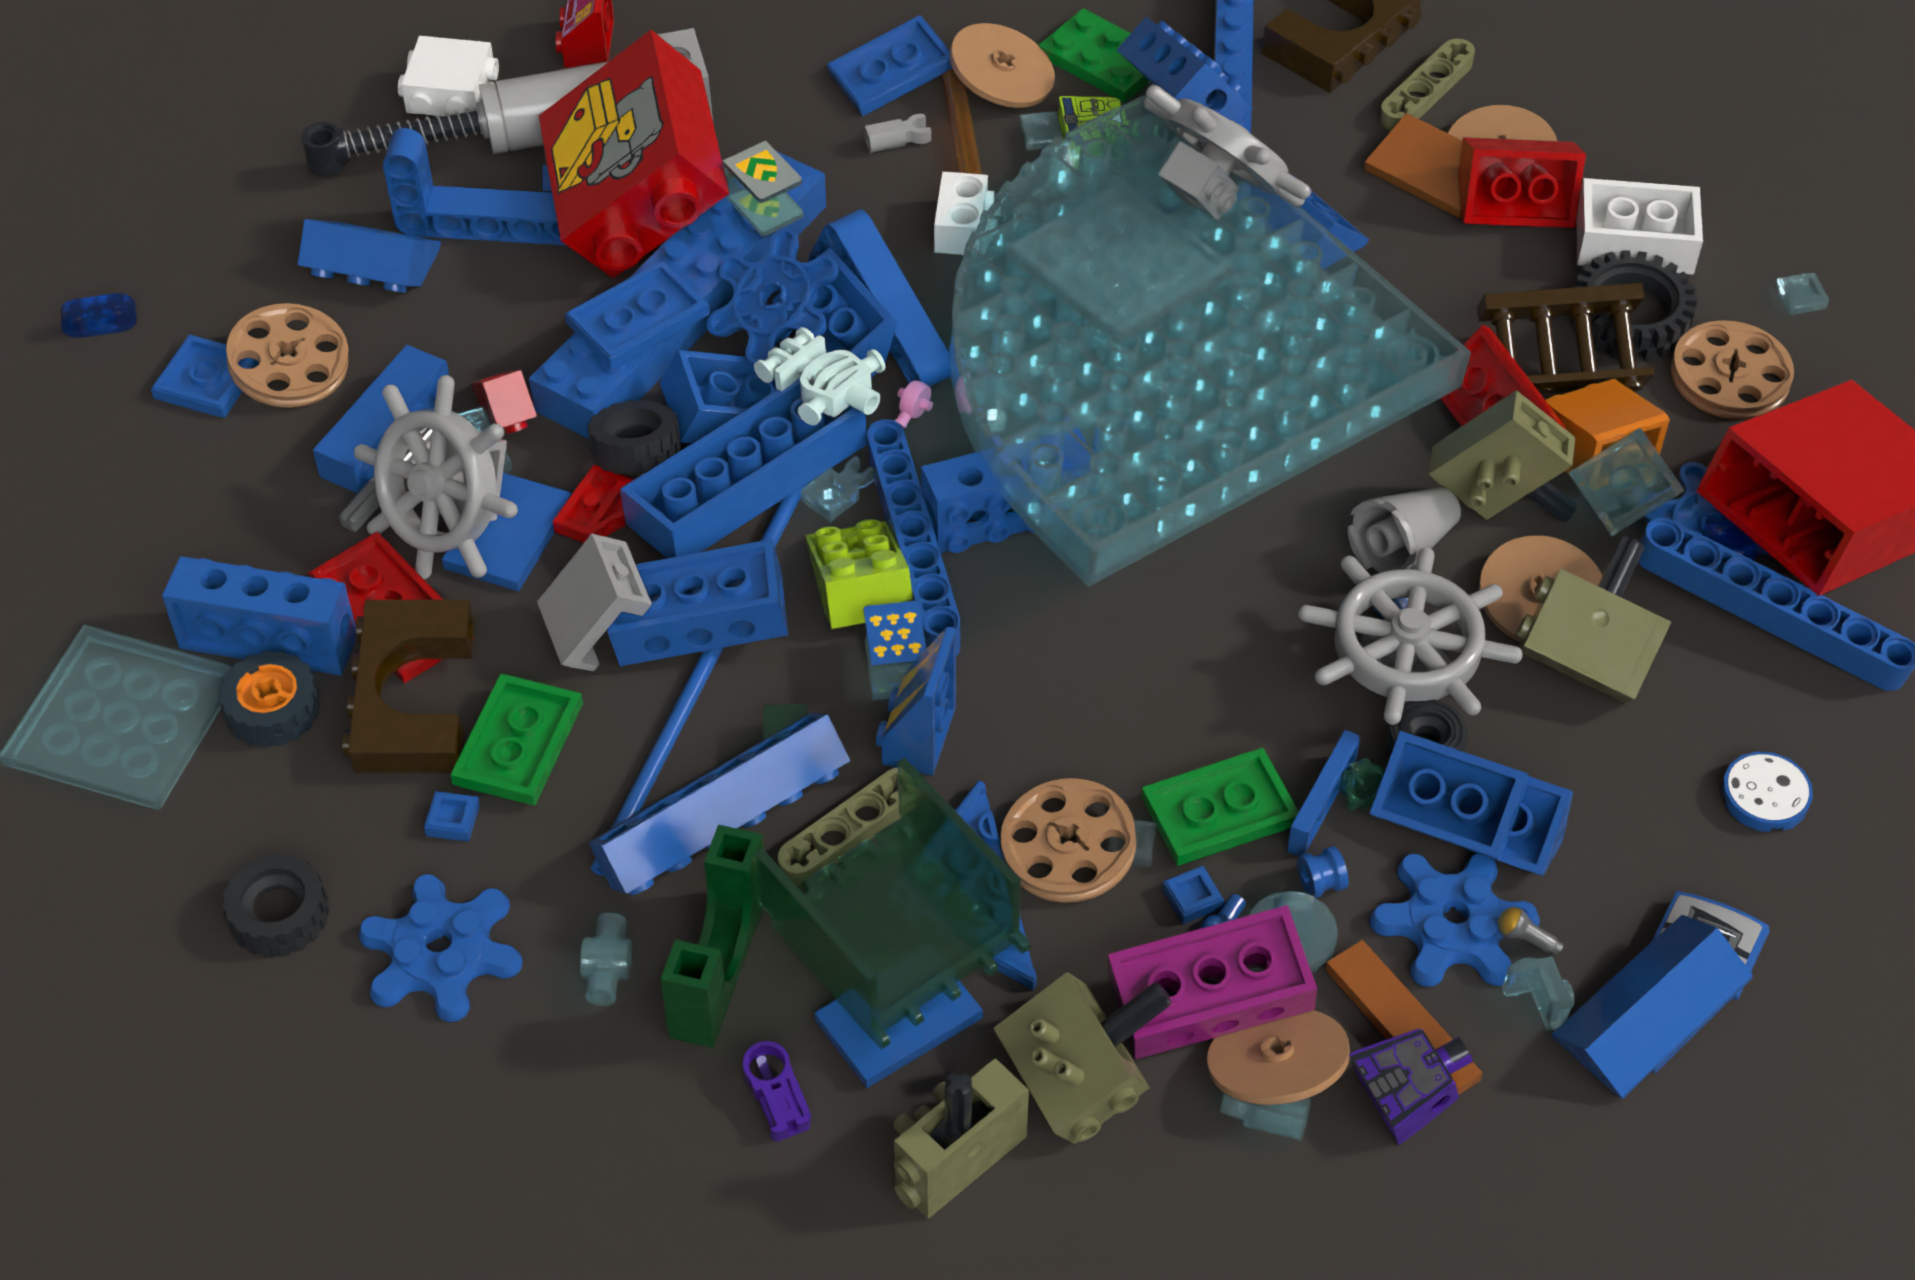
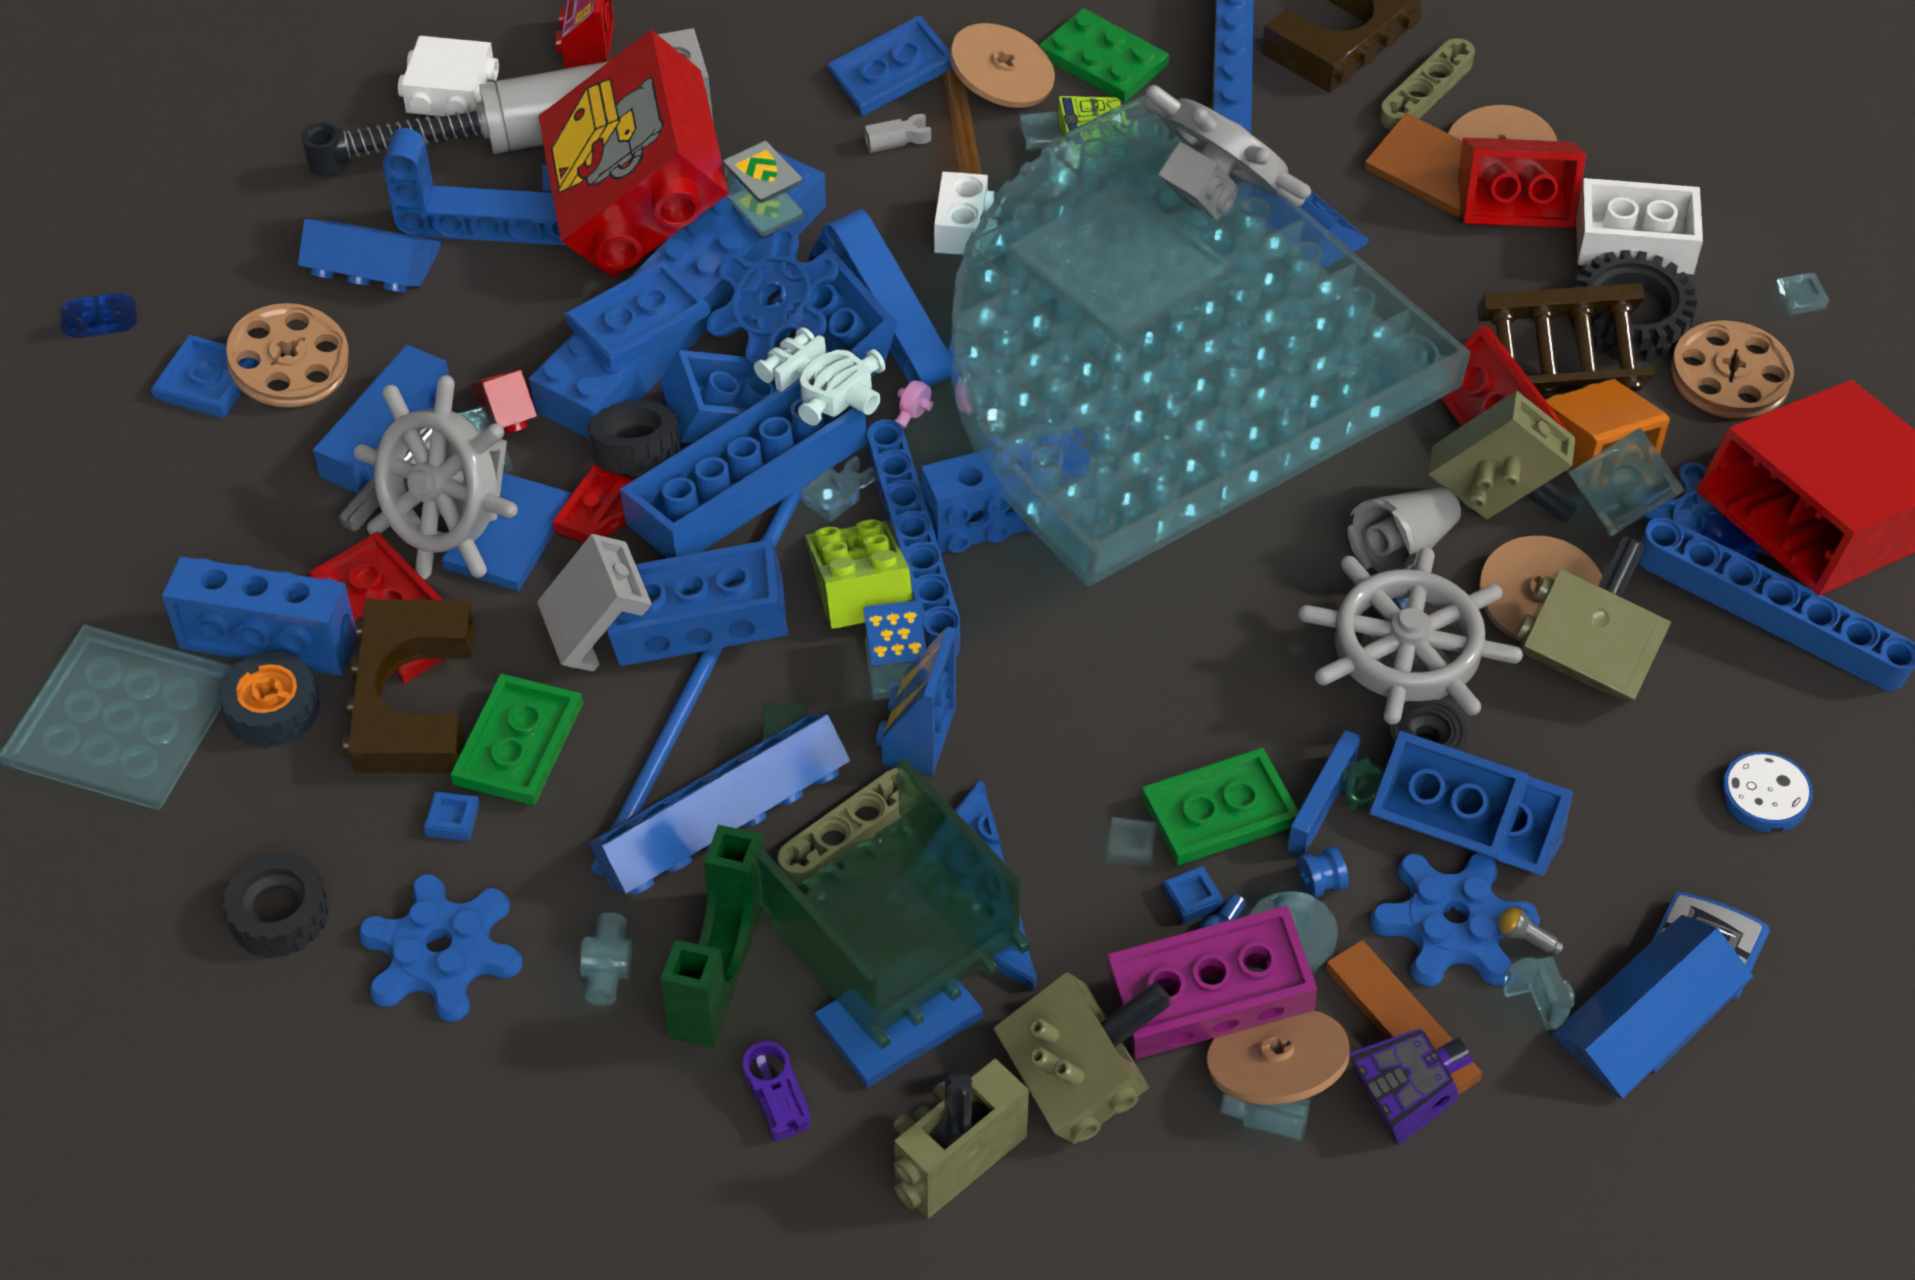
(1070, 856): medium nougat wedge -> none
(1183, 69): blue brick -> none

